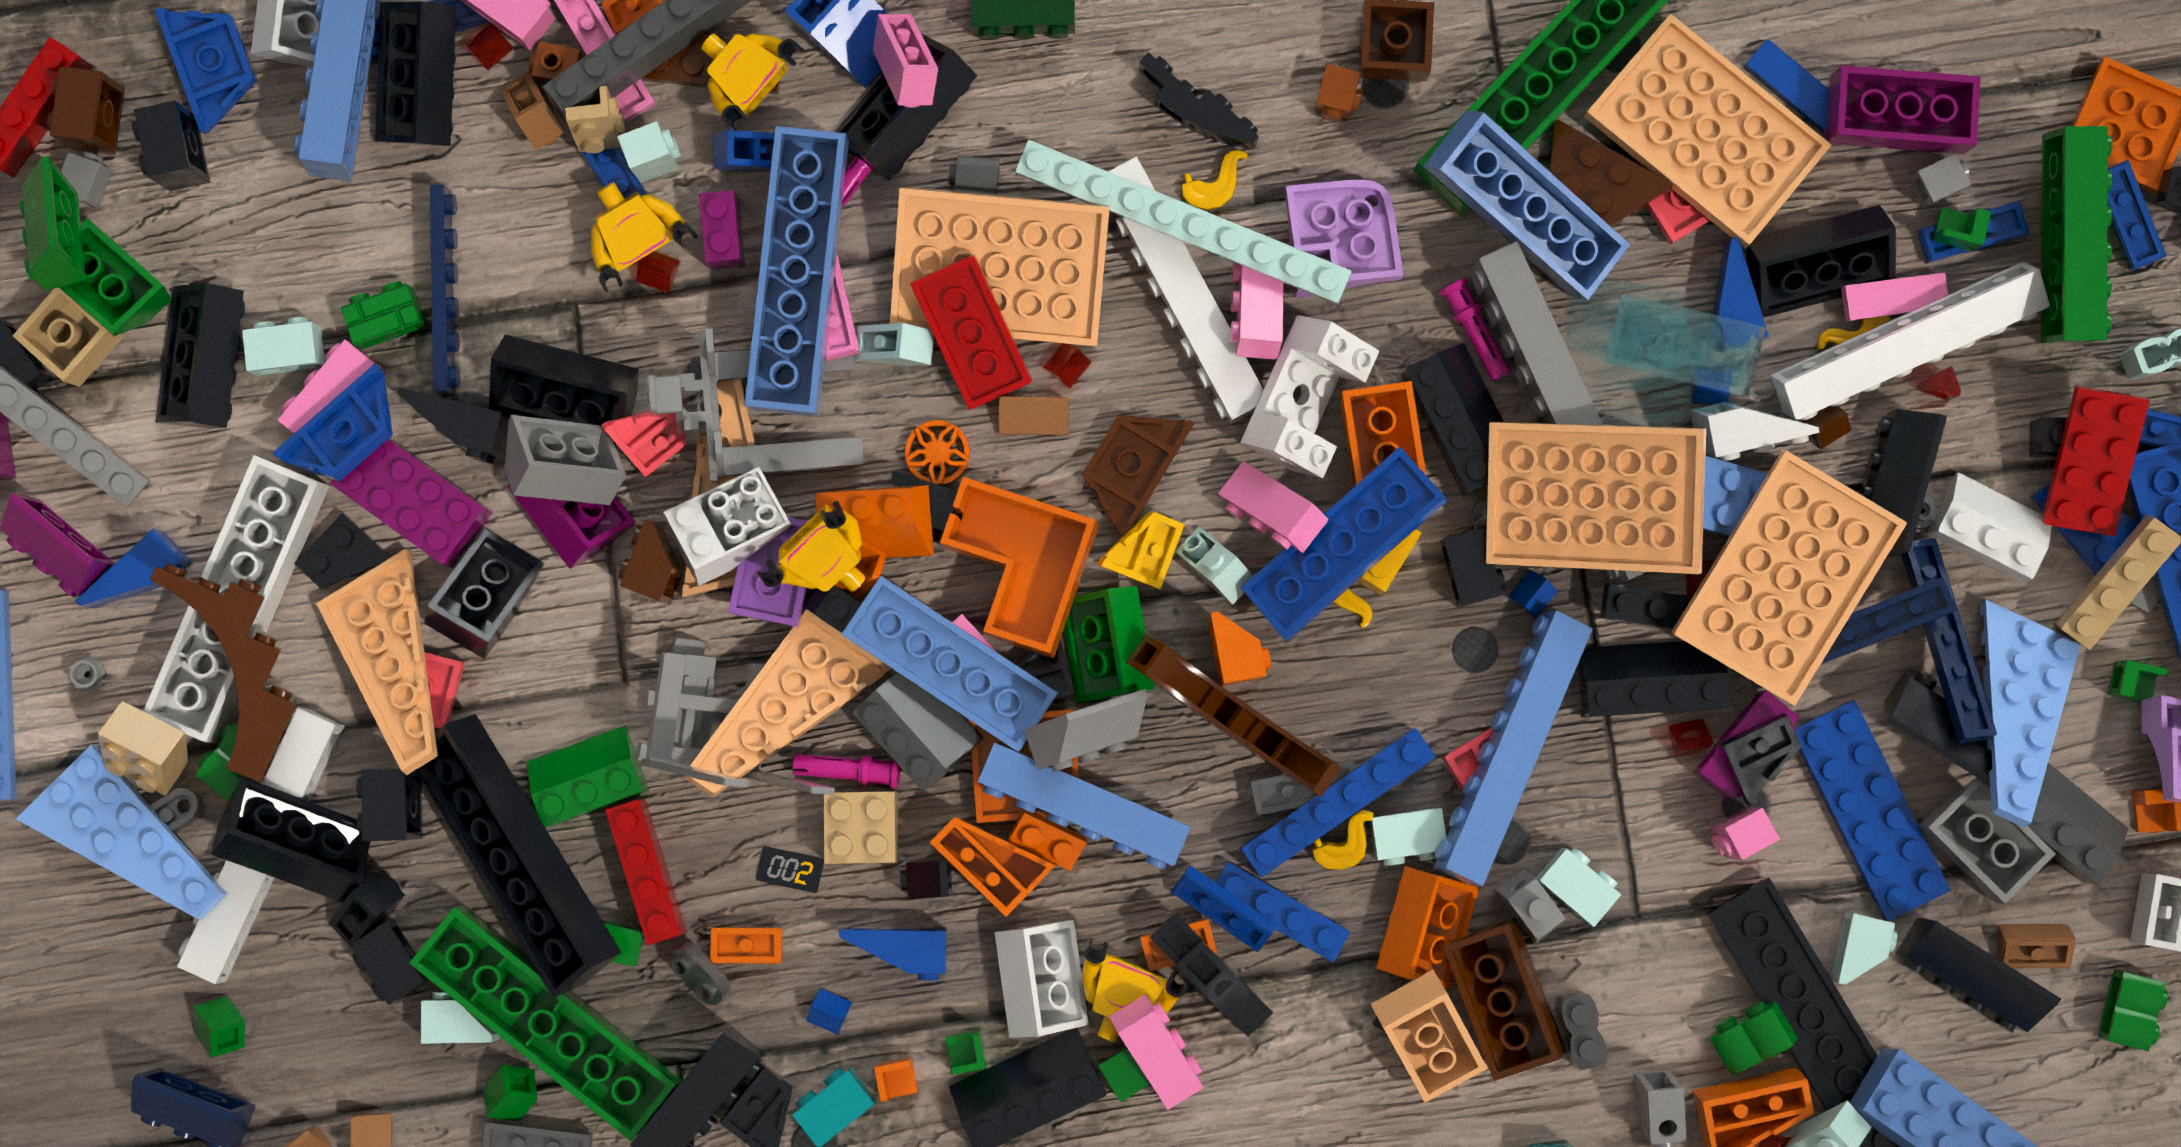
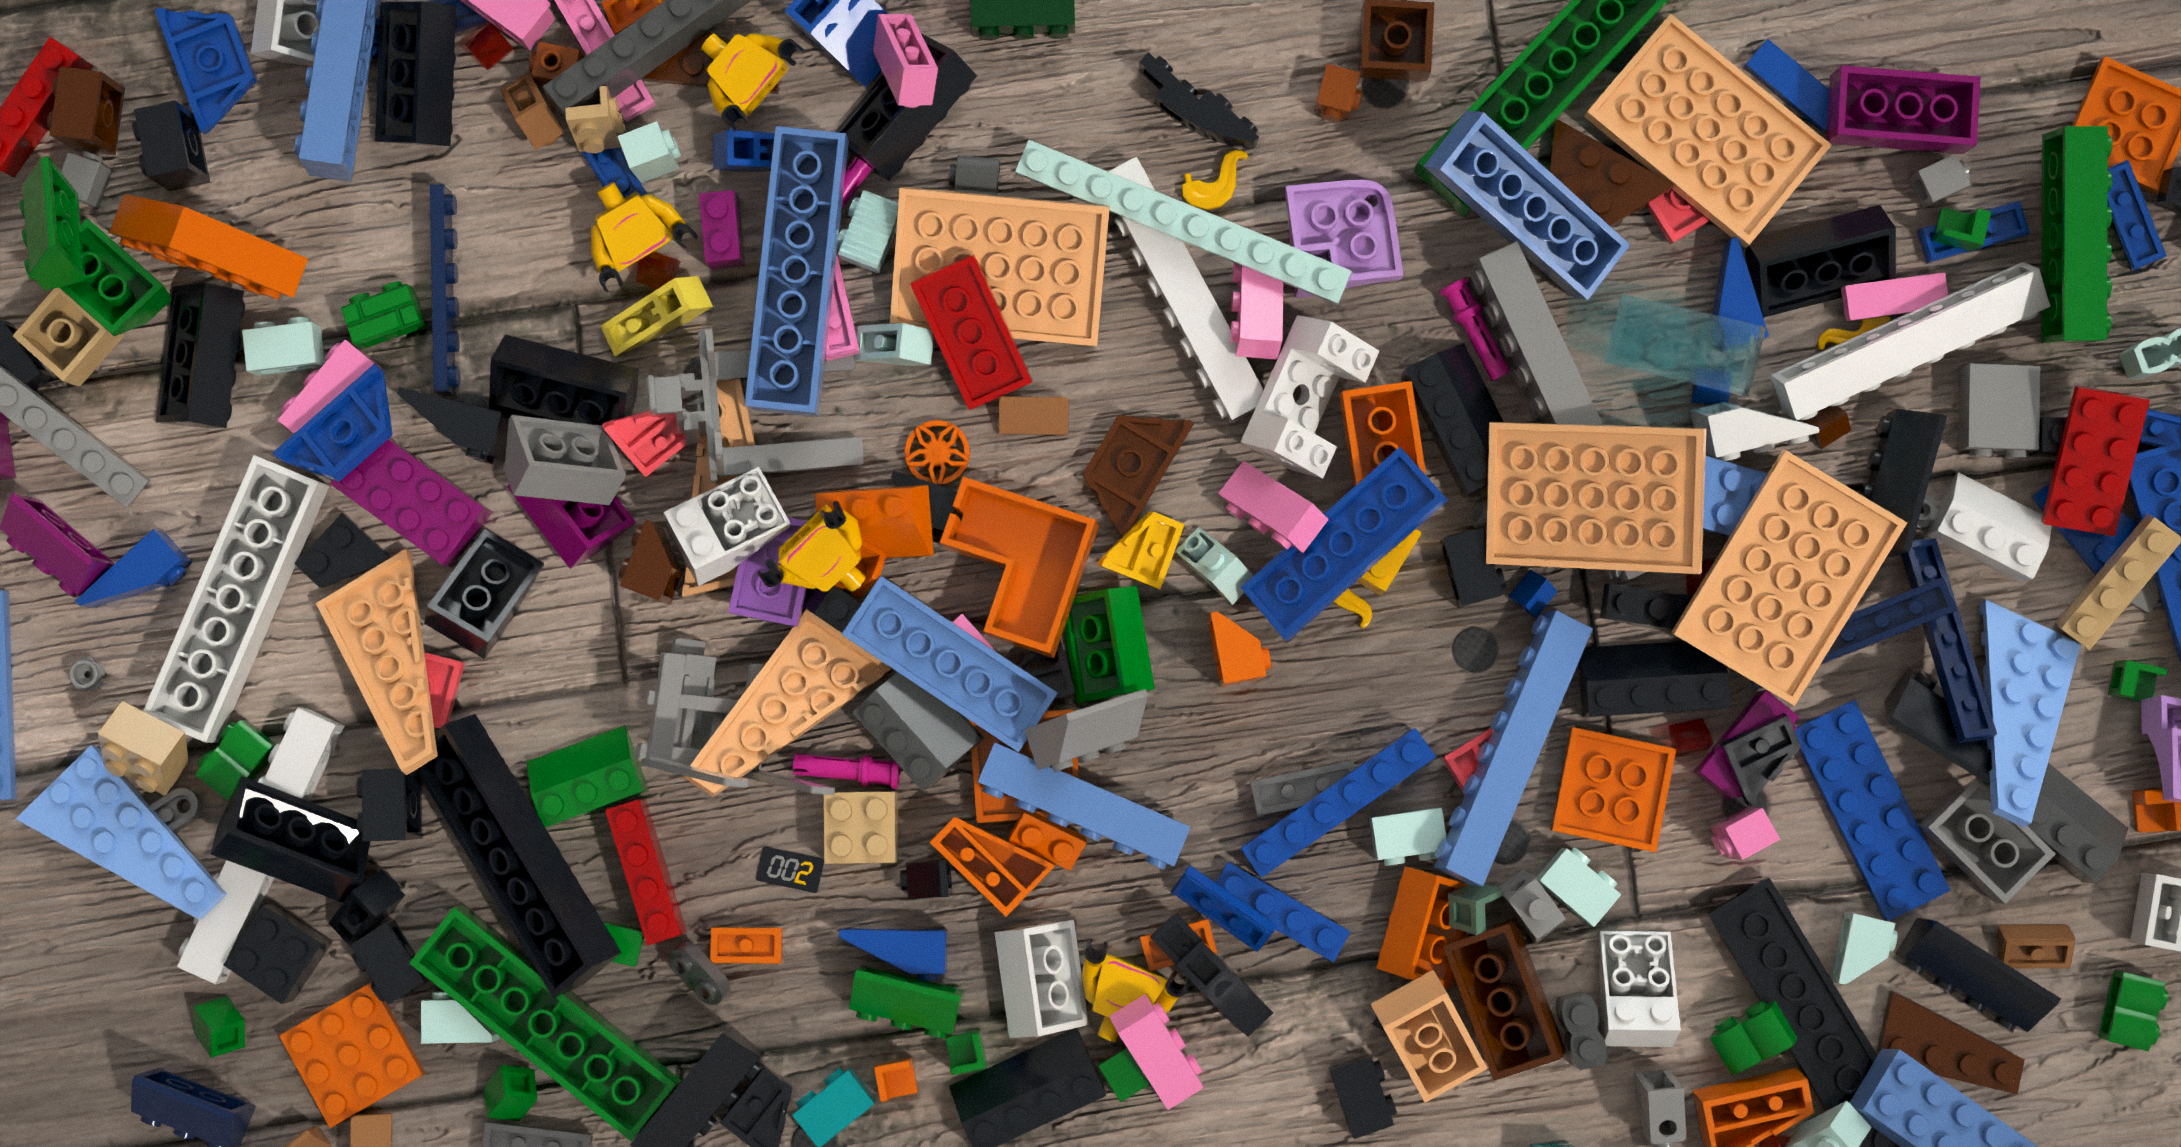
(205, 244): none -> orange piece
(230, 616): reddish brown arch -> none
(277, 953): none -> black brick
(351, 1055): none -> orange plate
(657, 314): none -> light yellow slope
(828, 1011): blue slope -> none
(869, 231): none -> light aqua brick
(905, 1001): none -> green slope
(1067, 364): clear red slope -> none
(1233, 716): reddish brown arch -> none
(1347, 853): yellow piece -> none
(1362, 1095): none -> black brick
(1468, 907): none -> sand green panel
(1613, 789): none -> orange plate
(1637, 989): none -> white slope
(1941, 385): clear red slope -> none
(1947, 1047): none -> reddish brown wing
(1999, 410): none -> light grey brick

